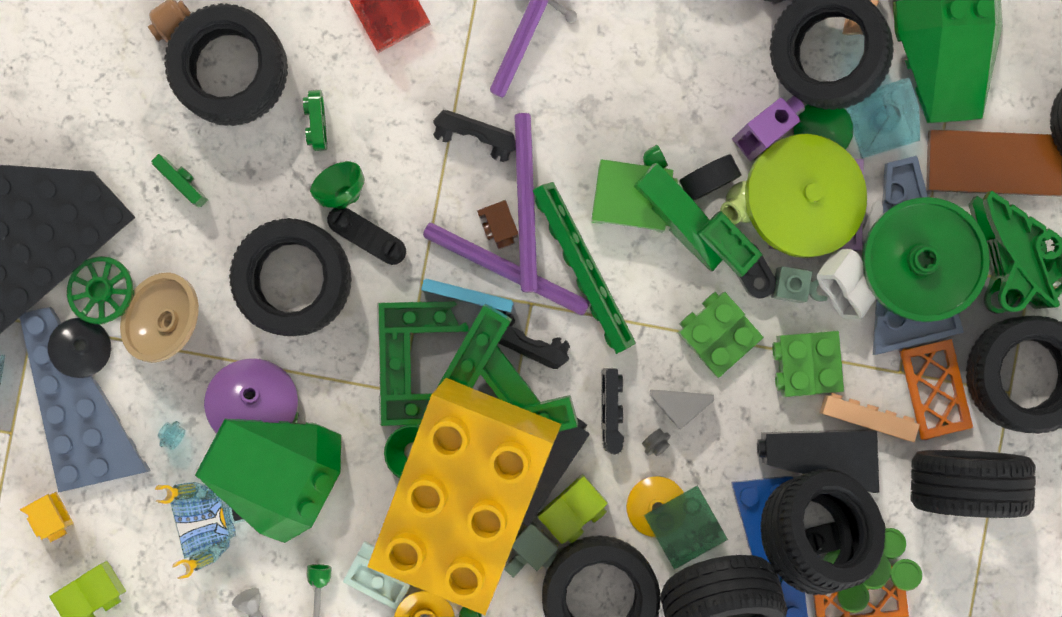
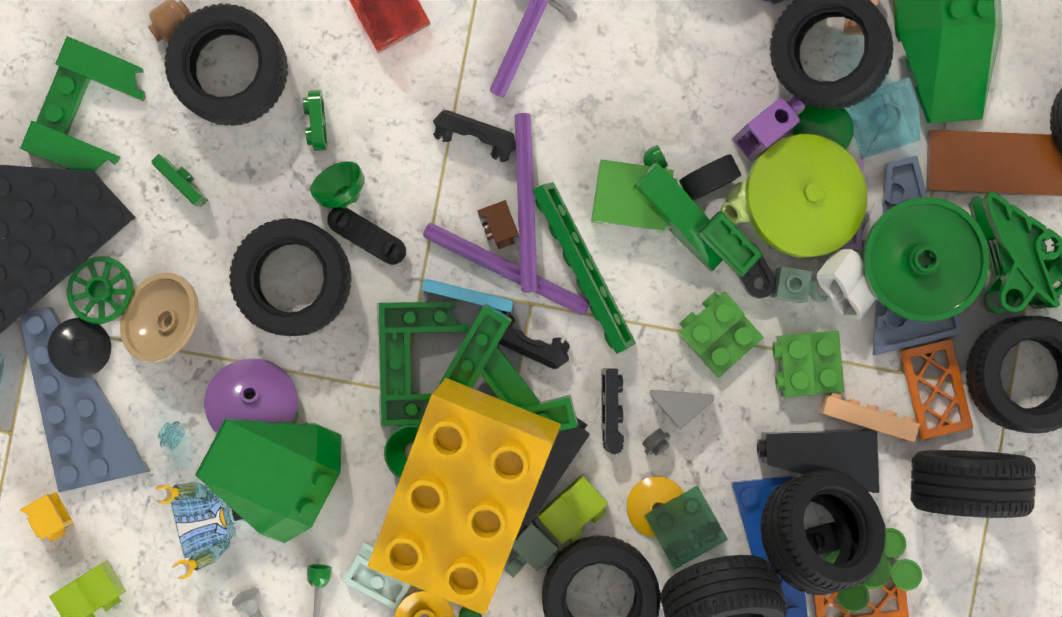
(77, 66): none -> green wedge

